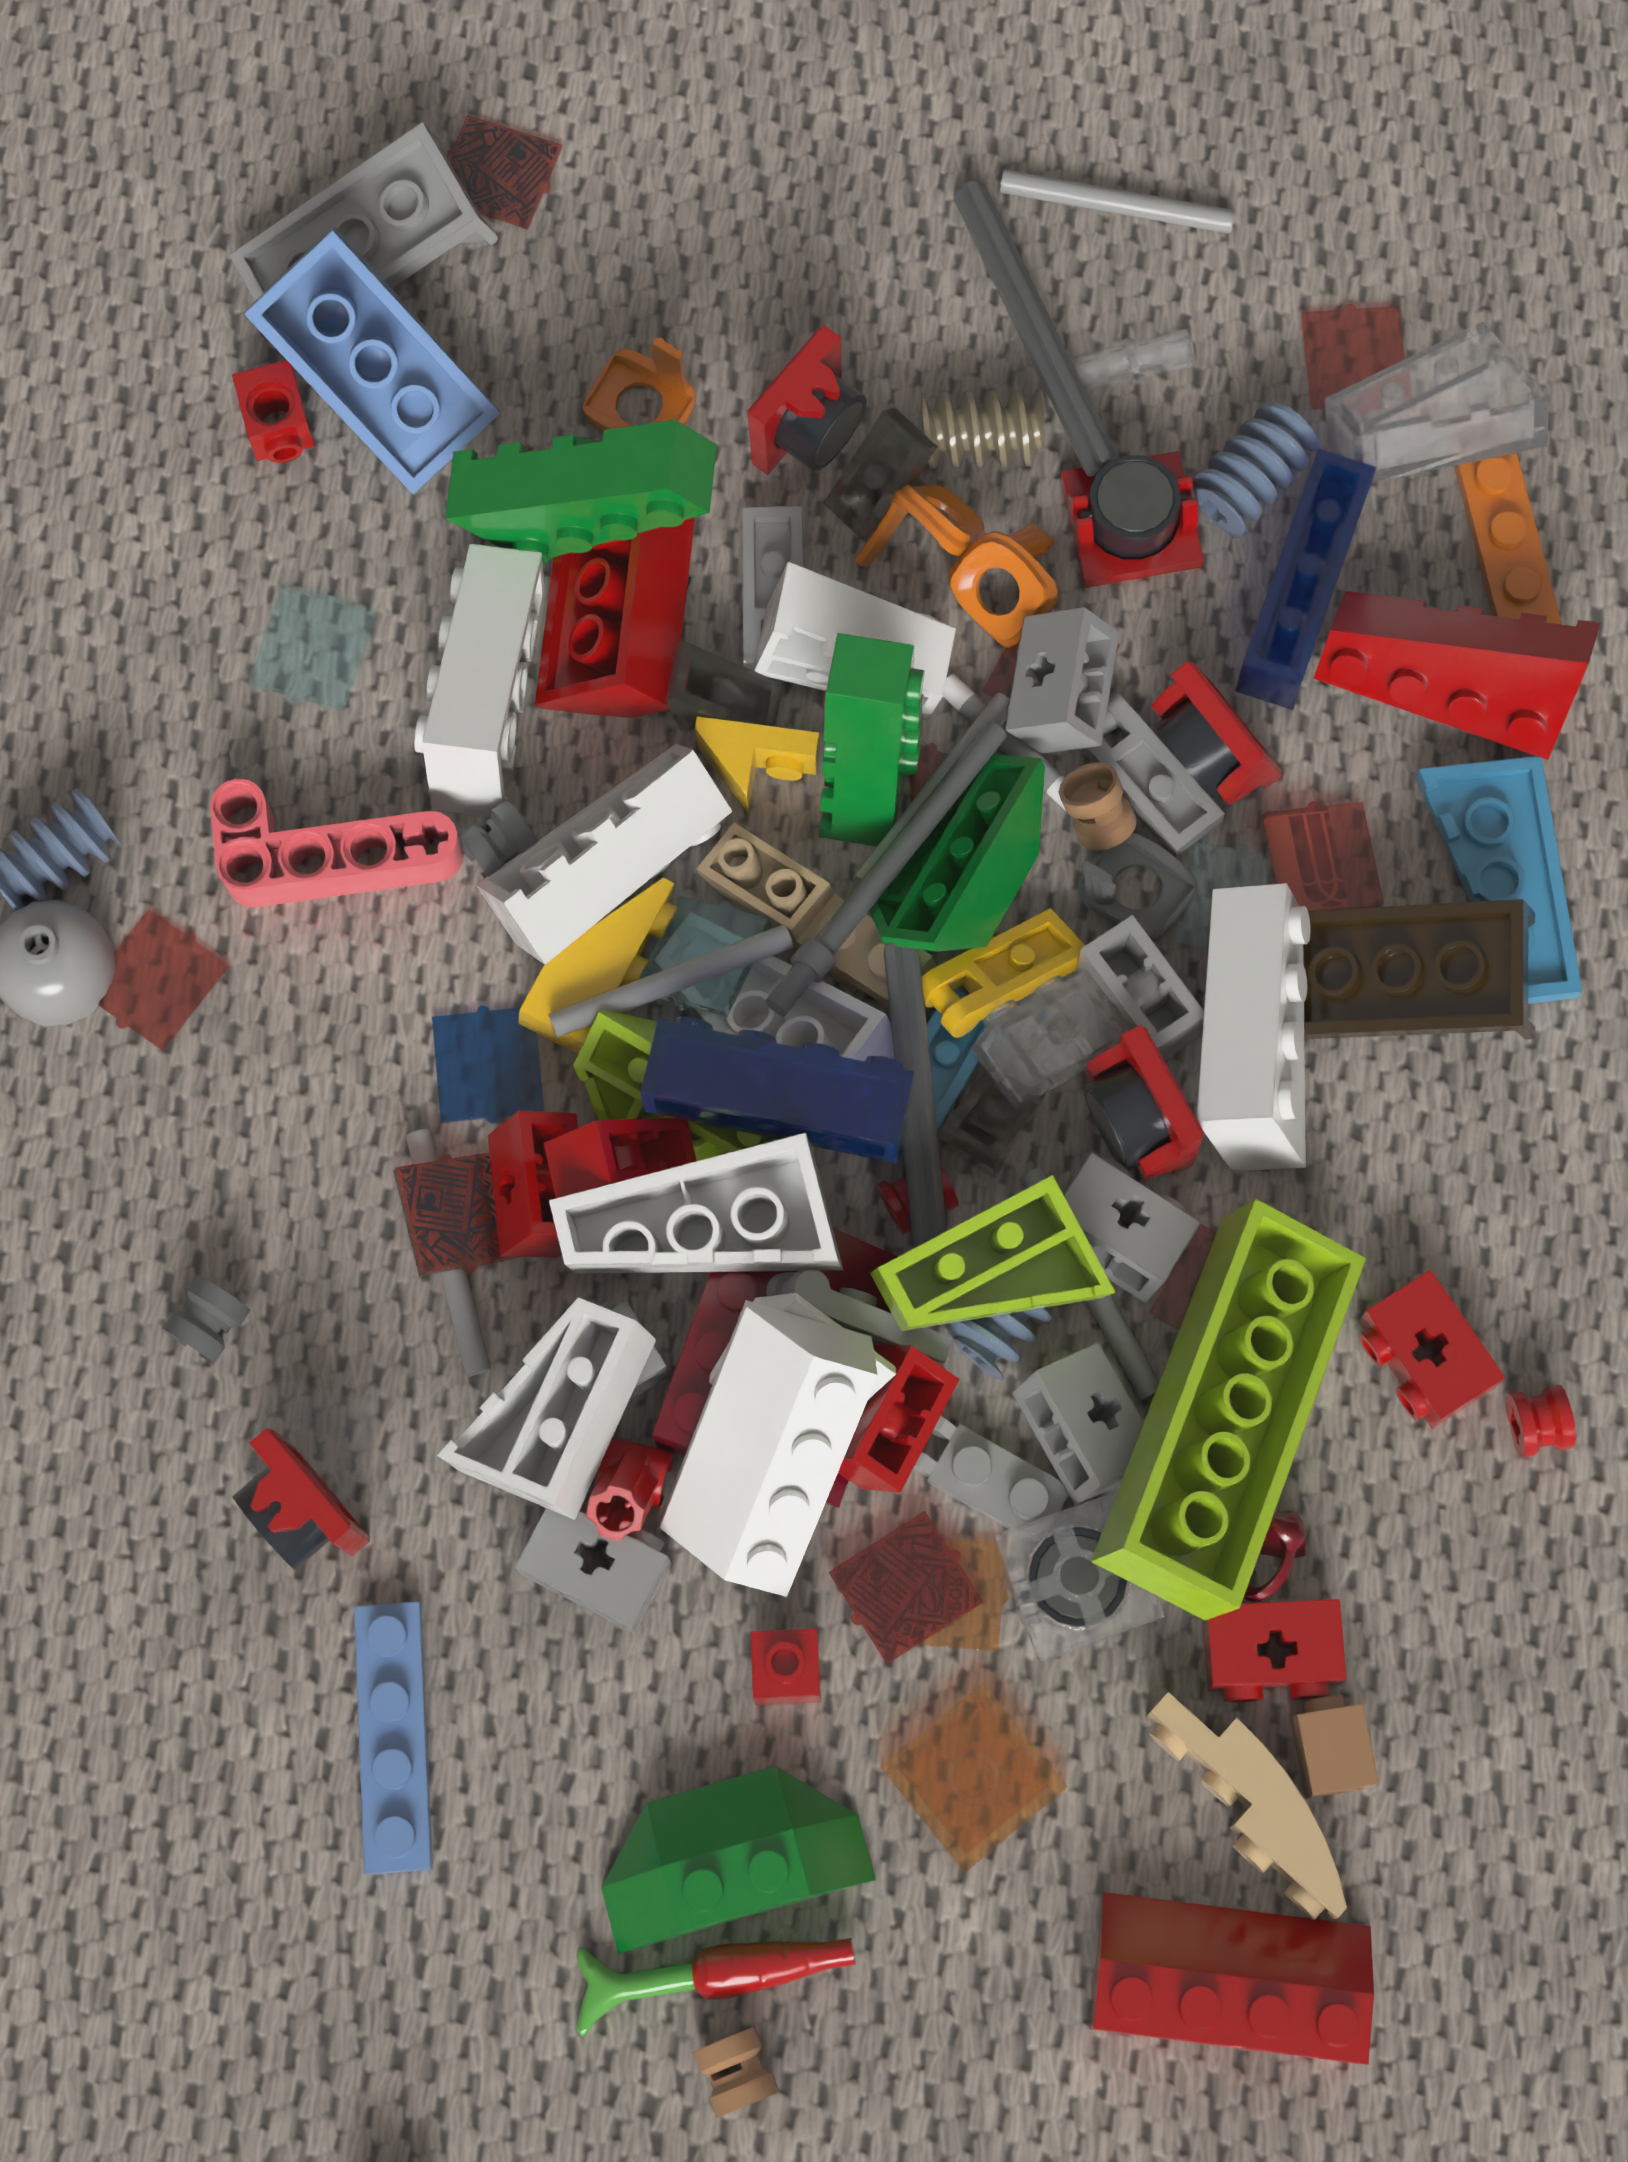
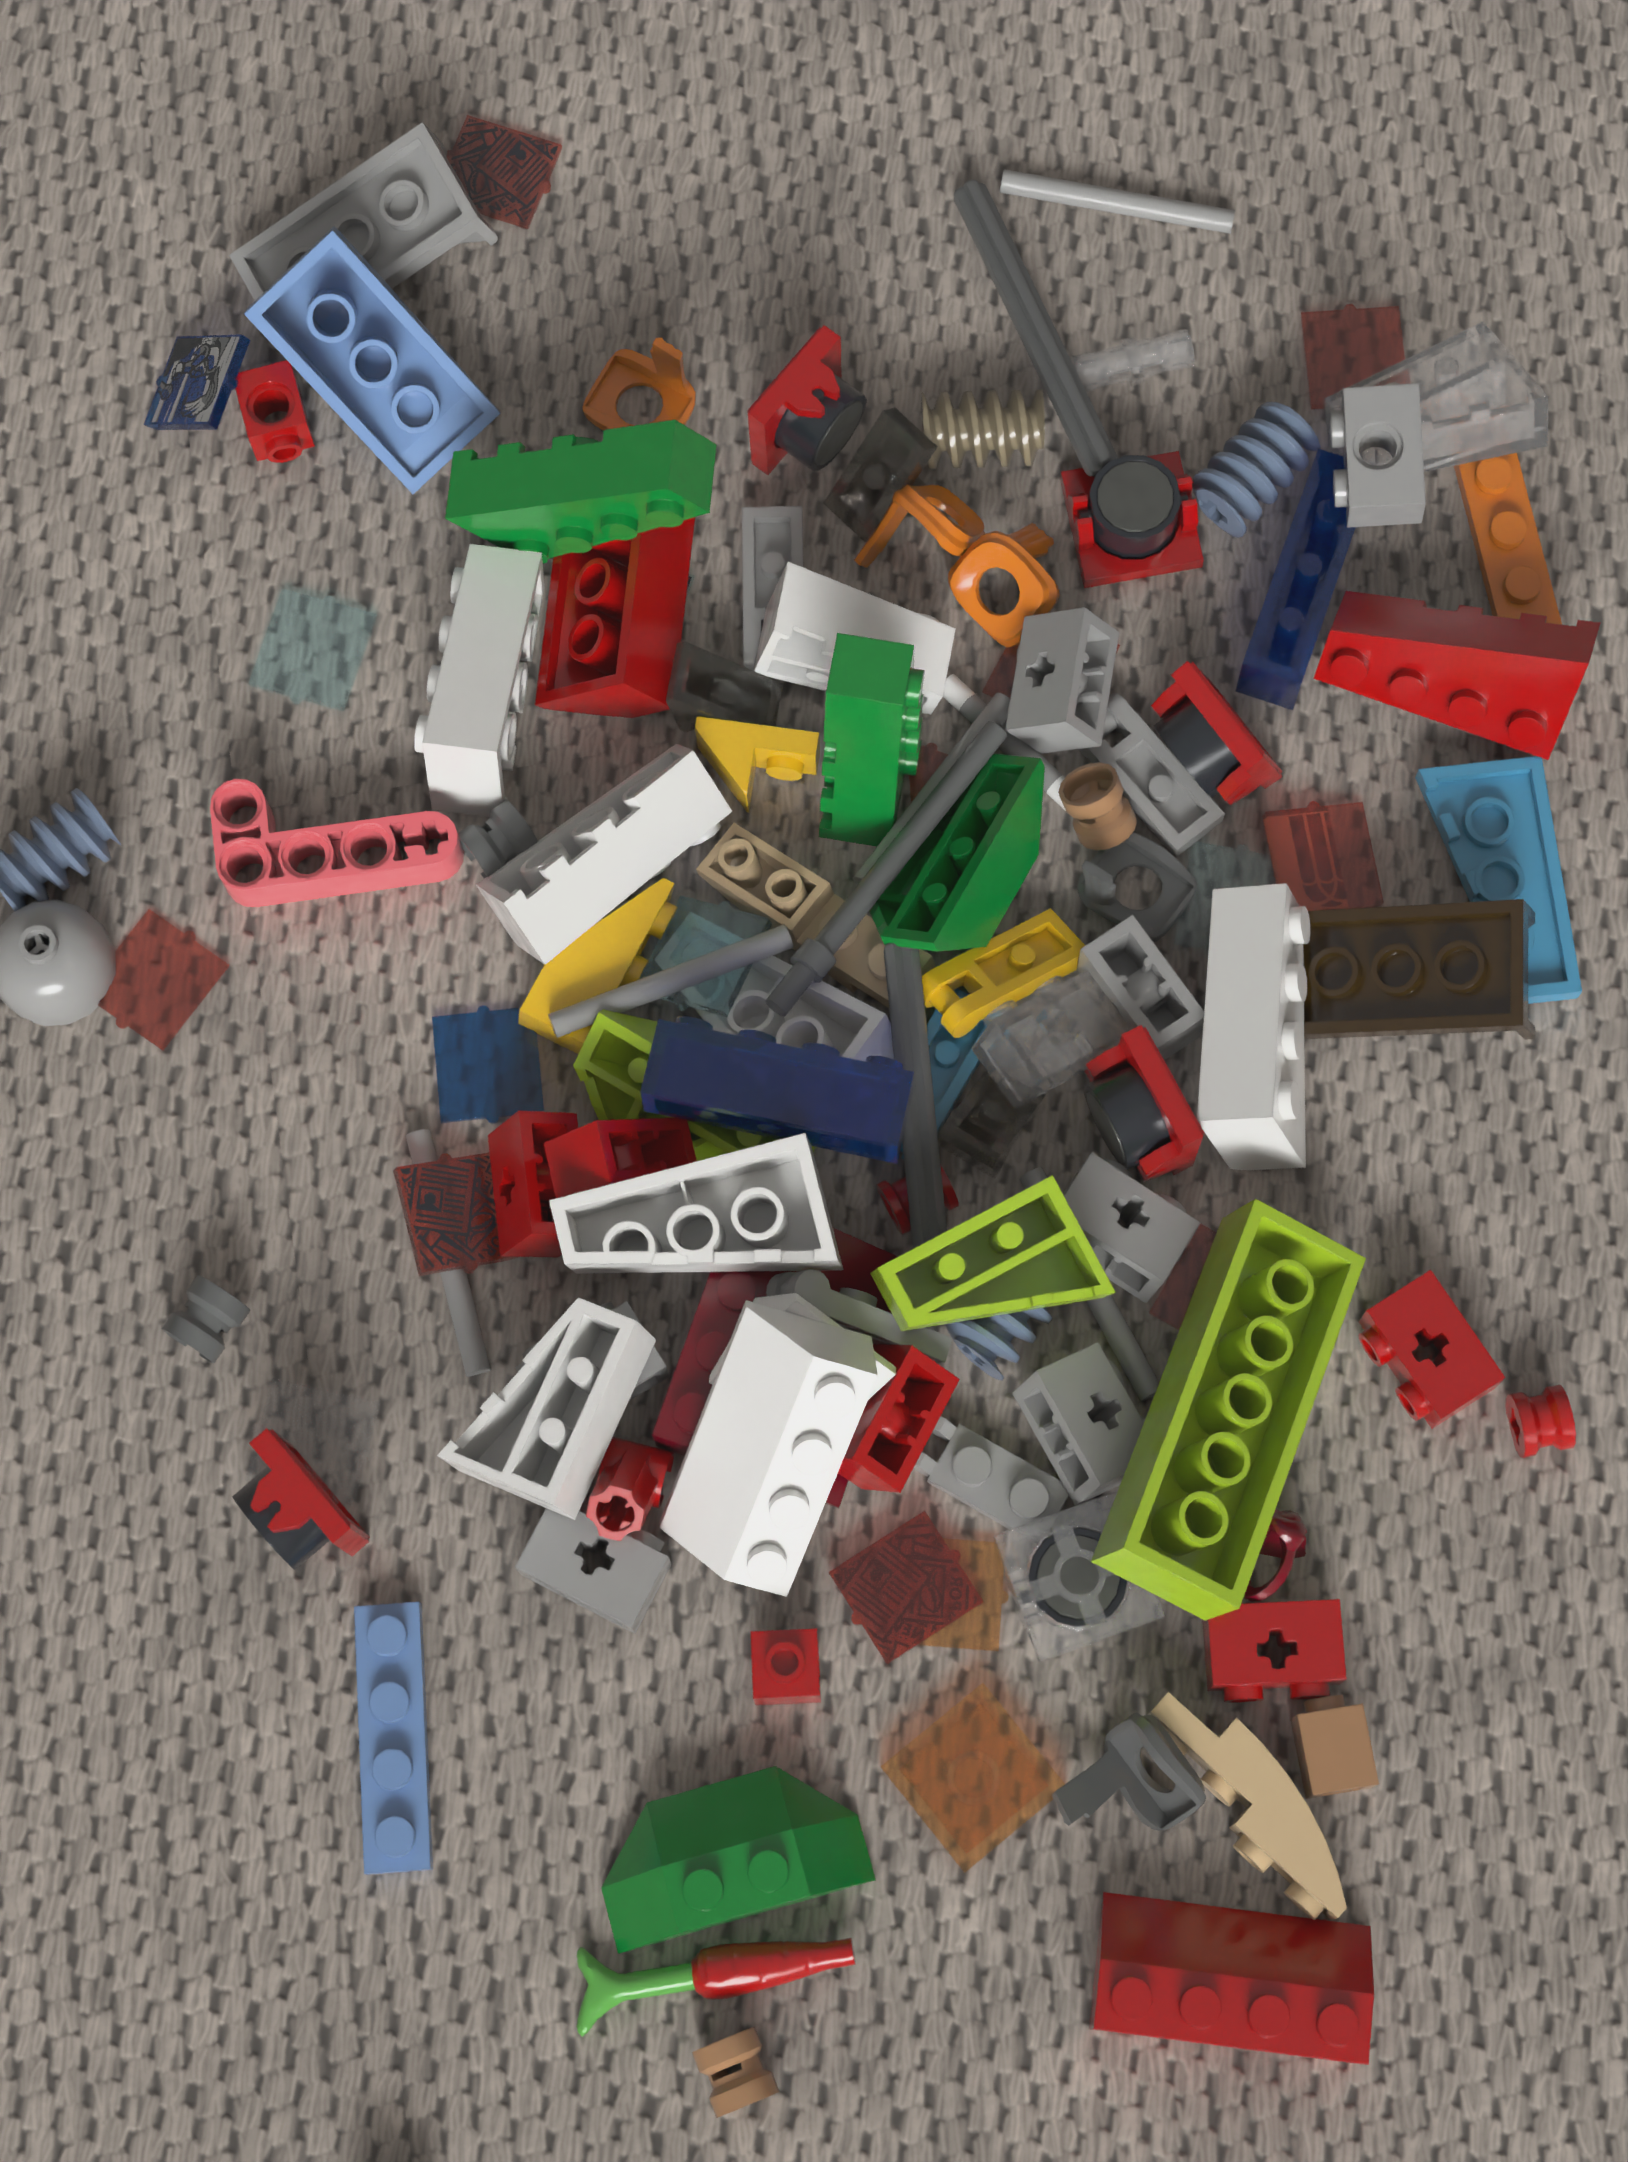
(197, 382): none -> piece
(1123, 1770): none -> dark grey piece
(1383, 419): none -> light grey brick

